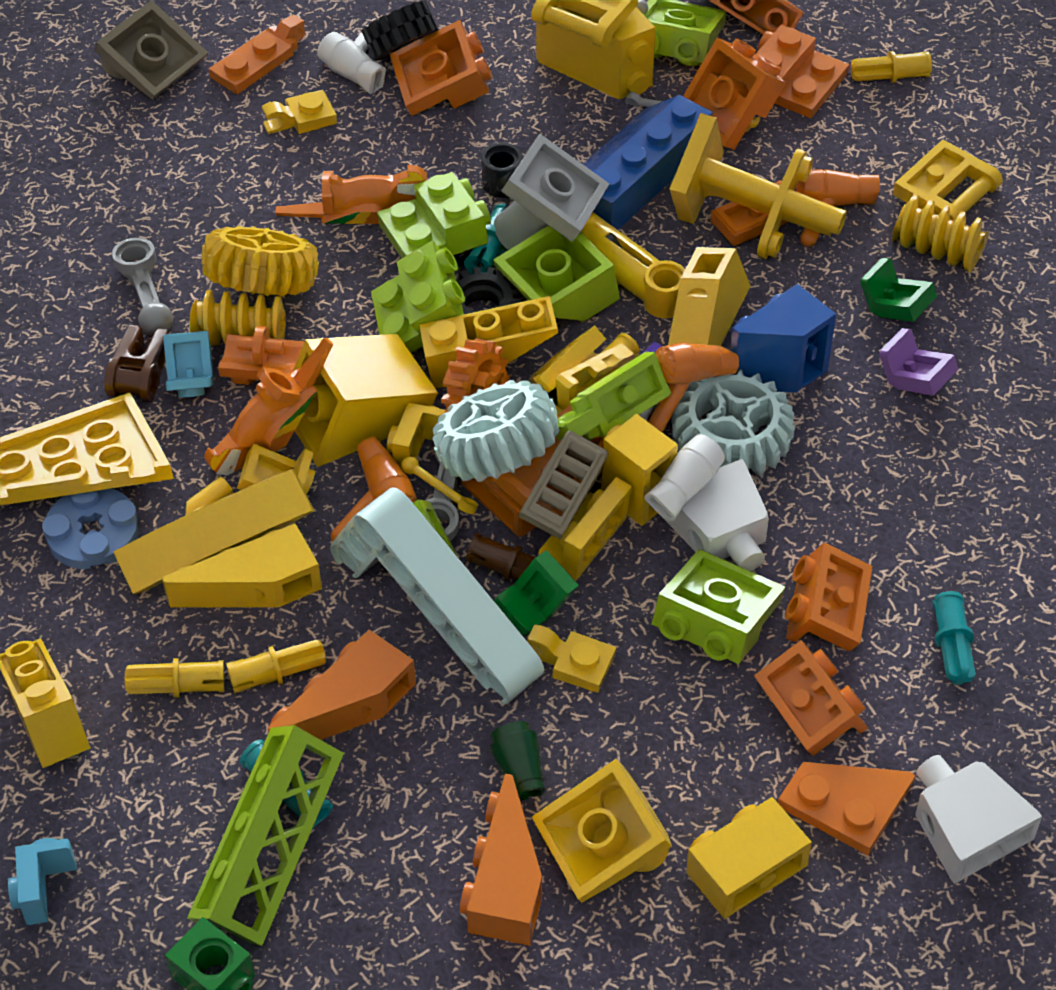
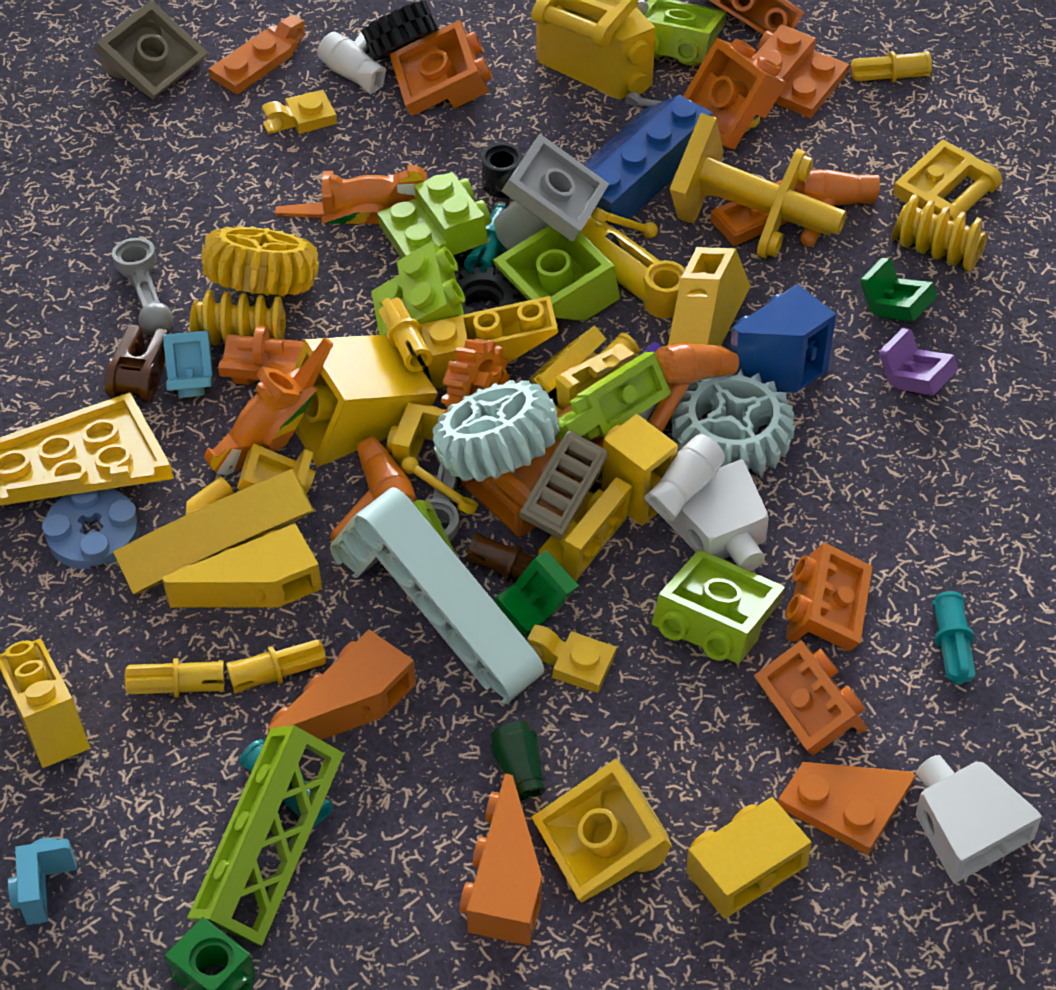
(405, 334): none -> yellow axle
(648, 229): none -> yellow hinge

